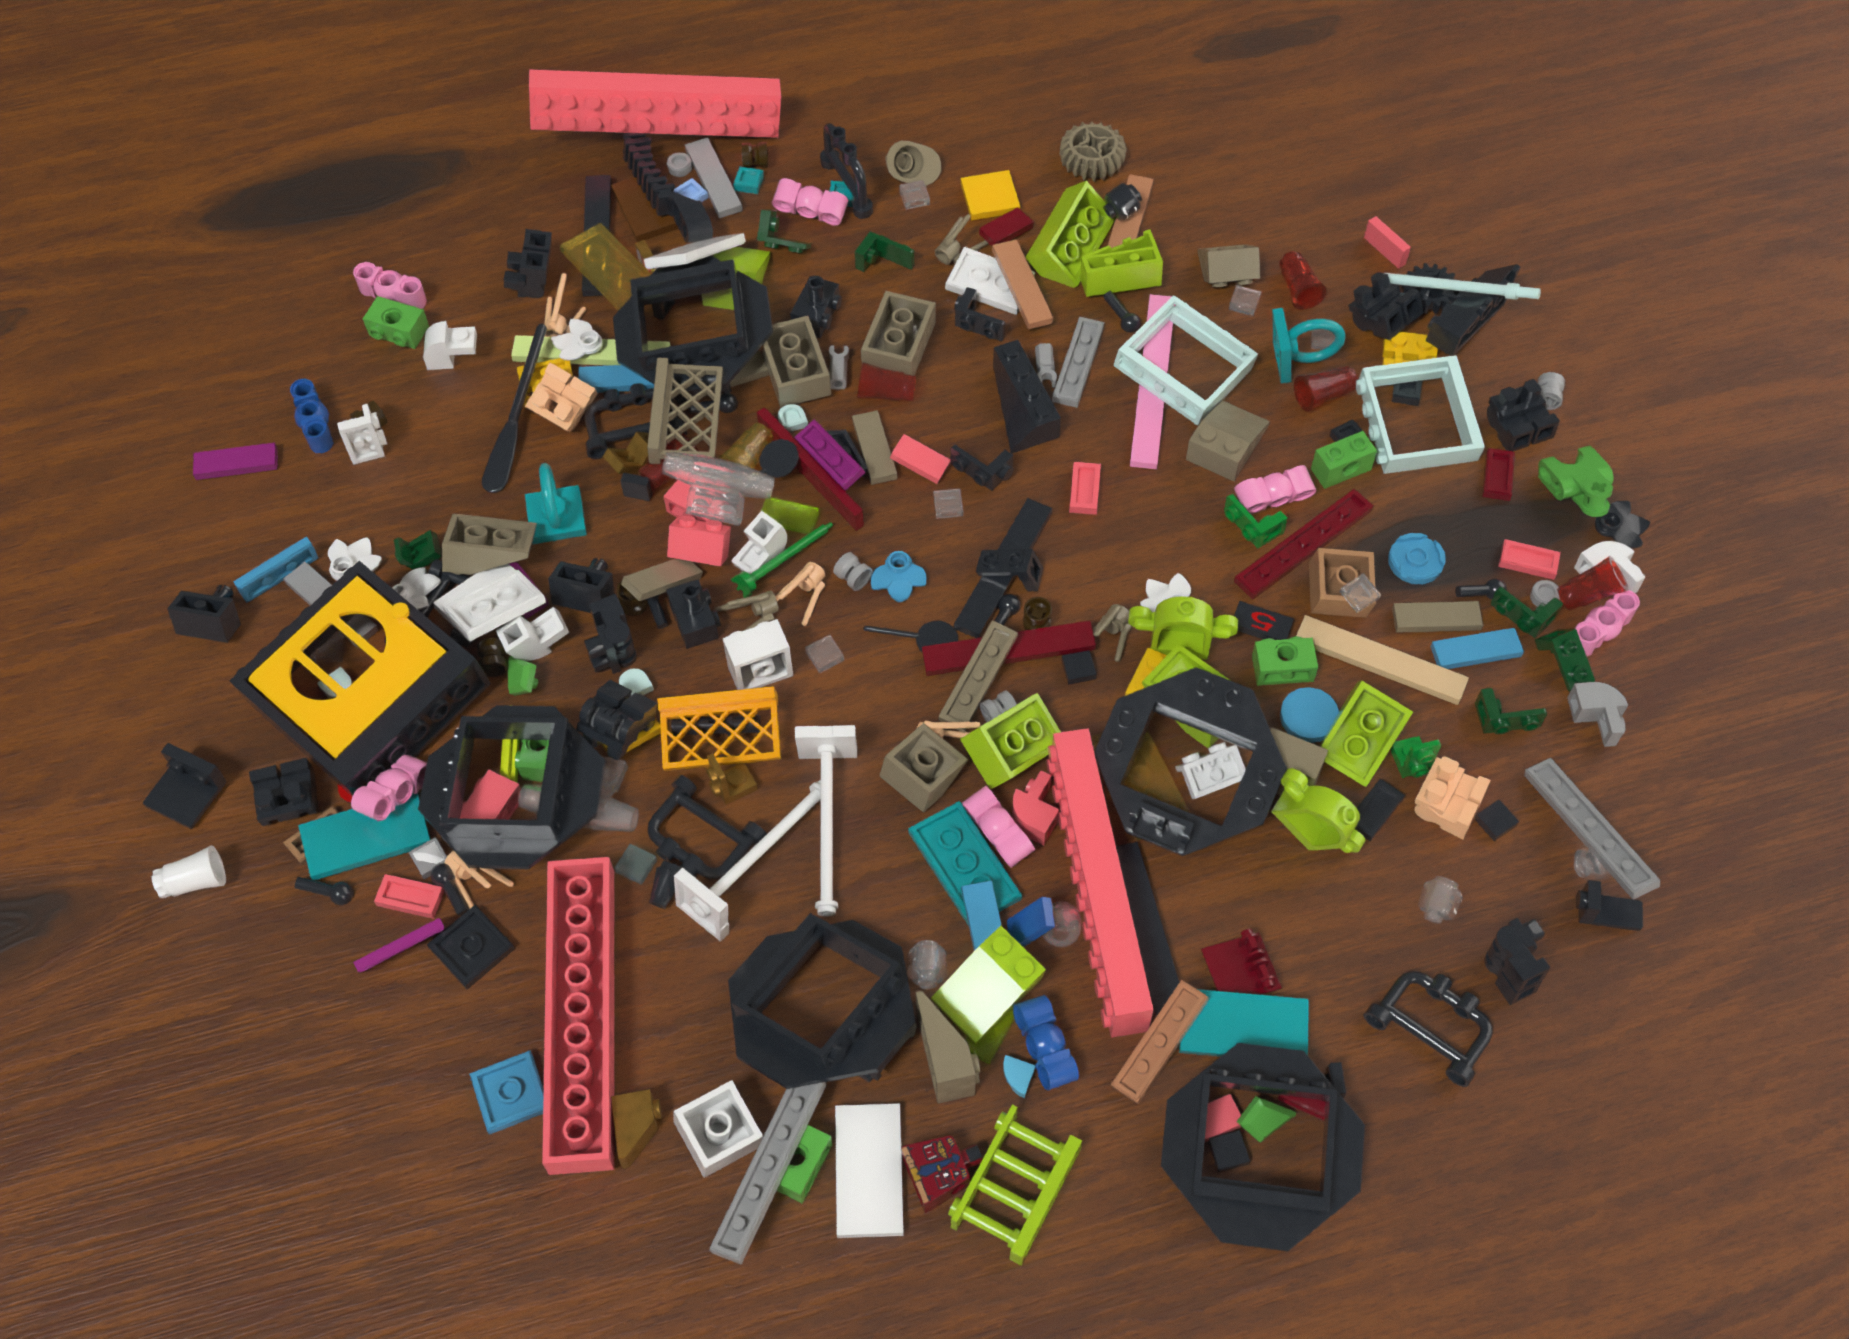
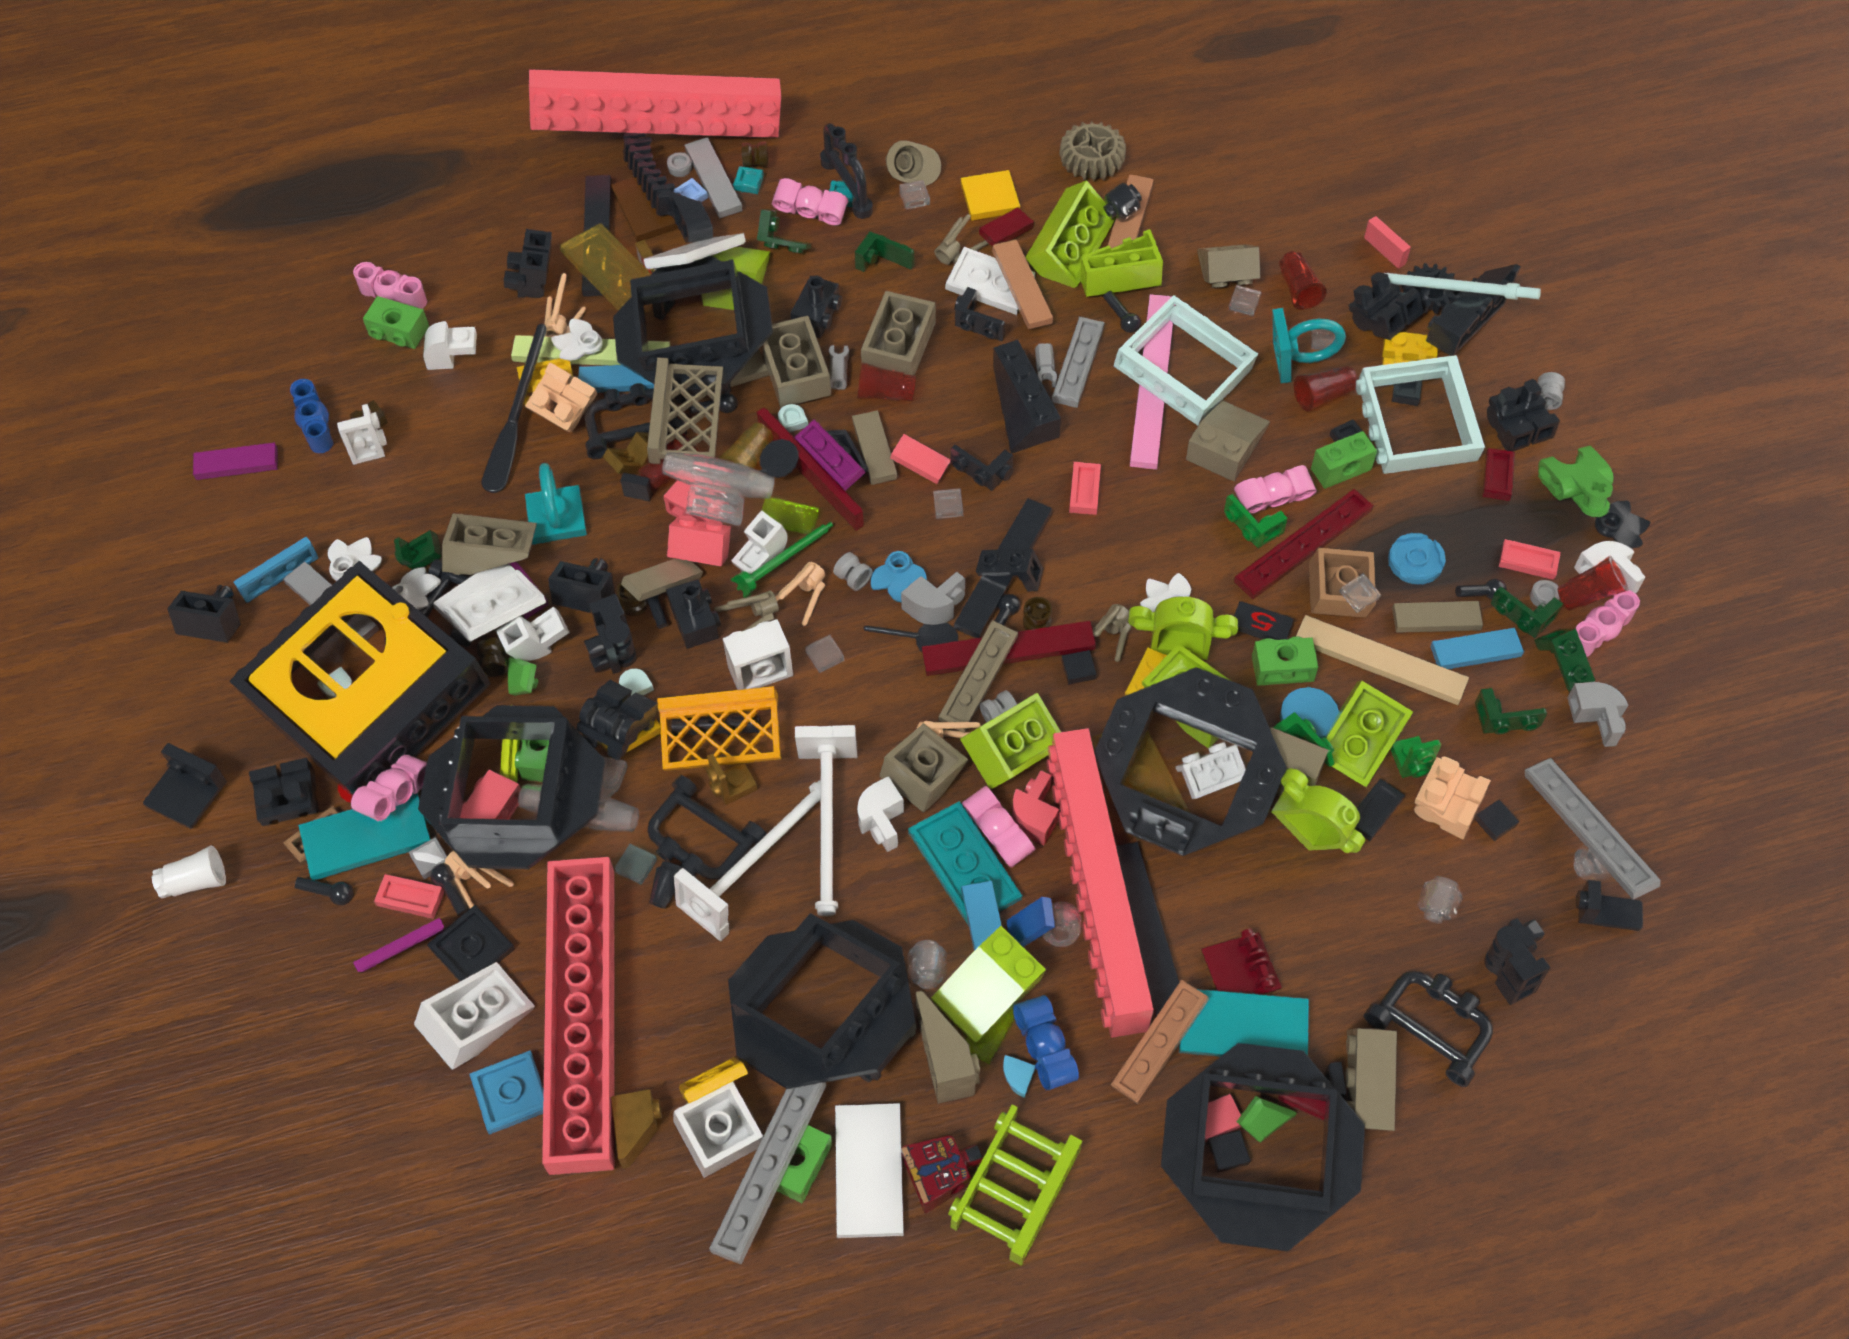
(472, 1014): none -> white slope
(712, 1079): none -> yellow tile
(875, 809): none -> white brick
(933, 604): none -> light grey brick
(1305, 730): none -> green bracket
(1372, 1076): none -> dark tan wedge

